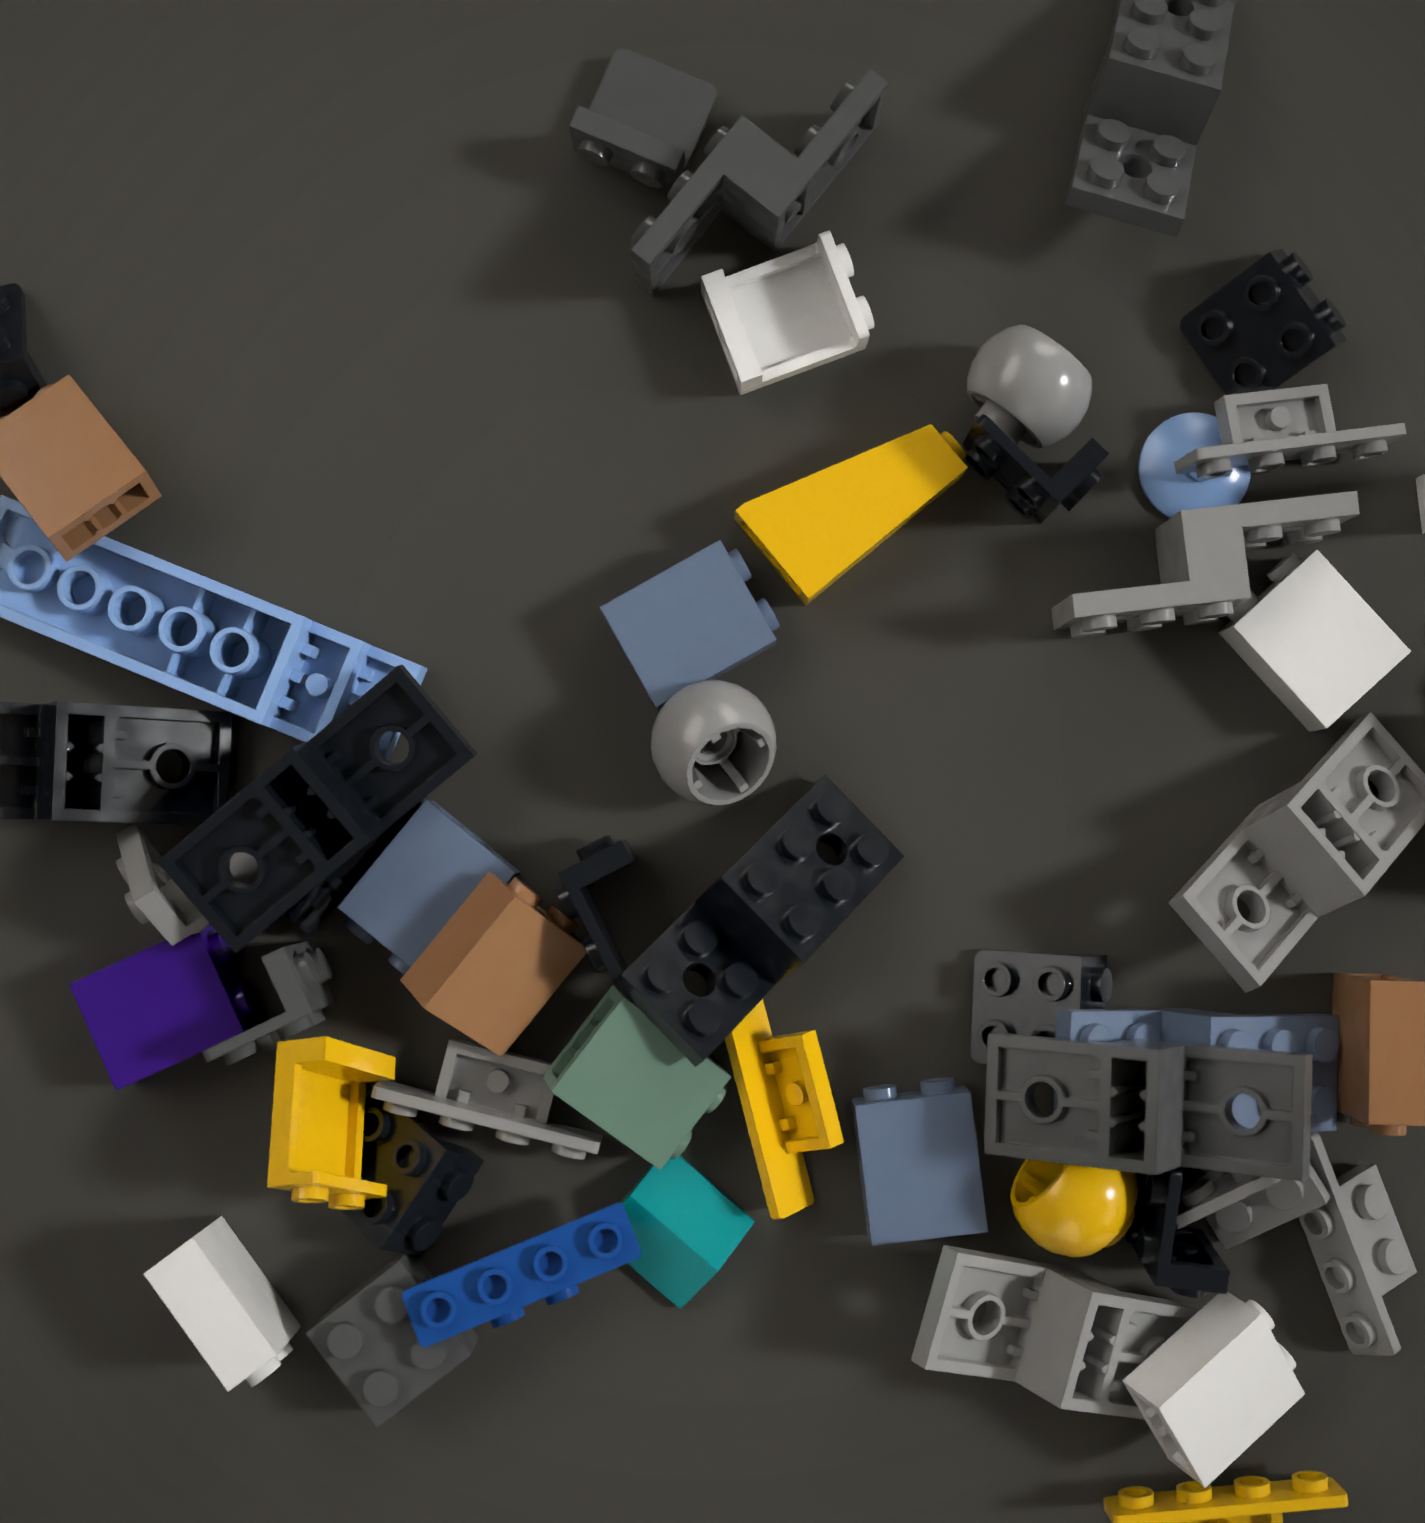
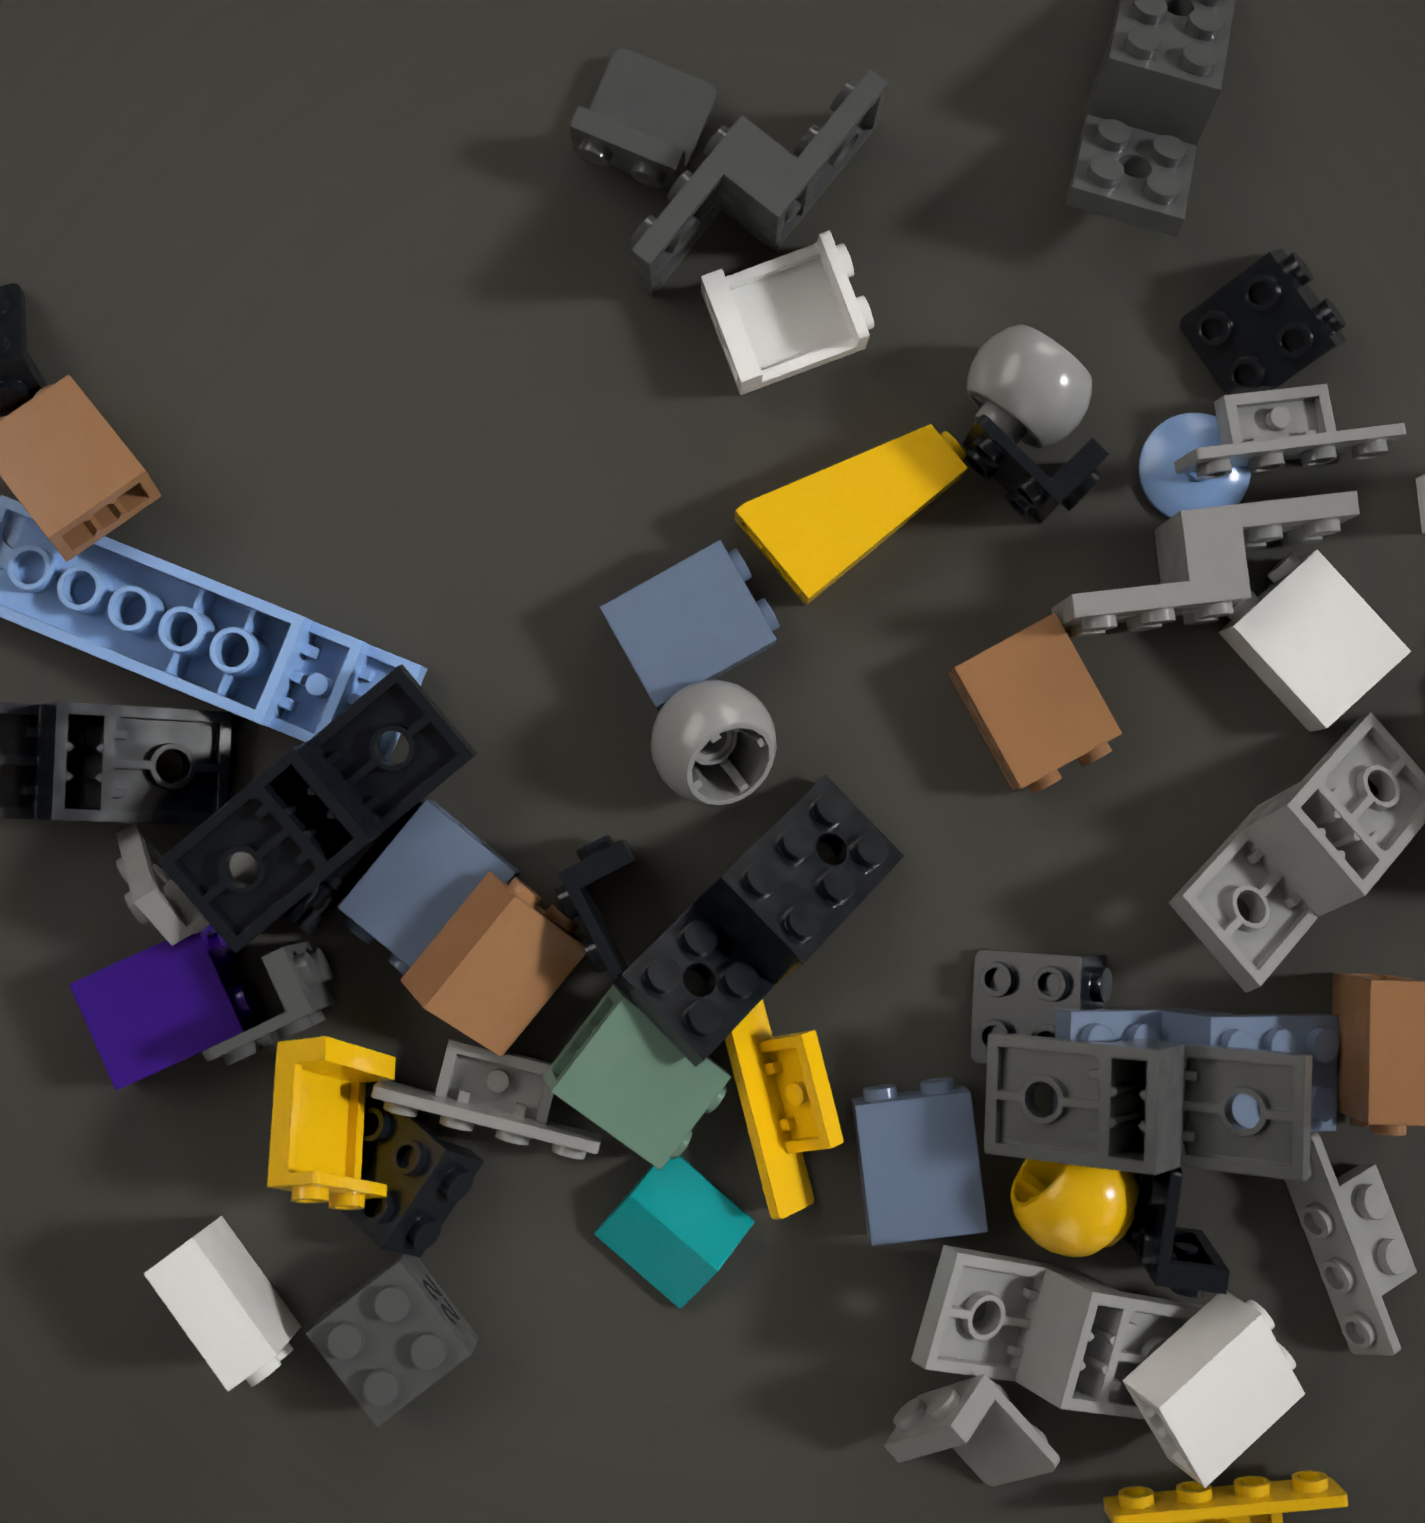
(521, 1274): blue bracket -> none
(979, 1426): none -> light grey bracket
(1036, 705): none -> medium nougat brick
(1247, 1204): light grey bracket -> none

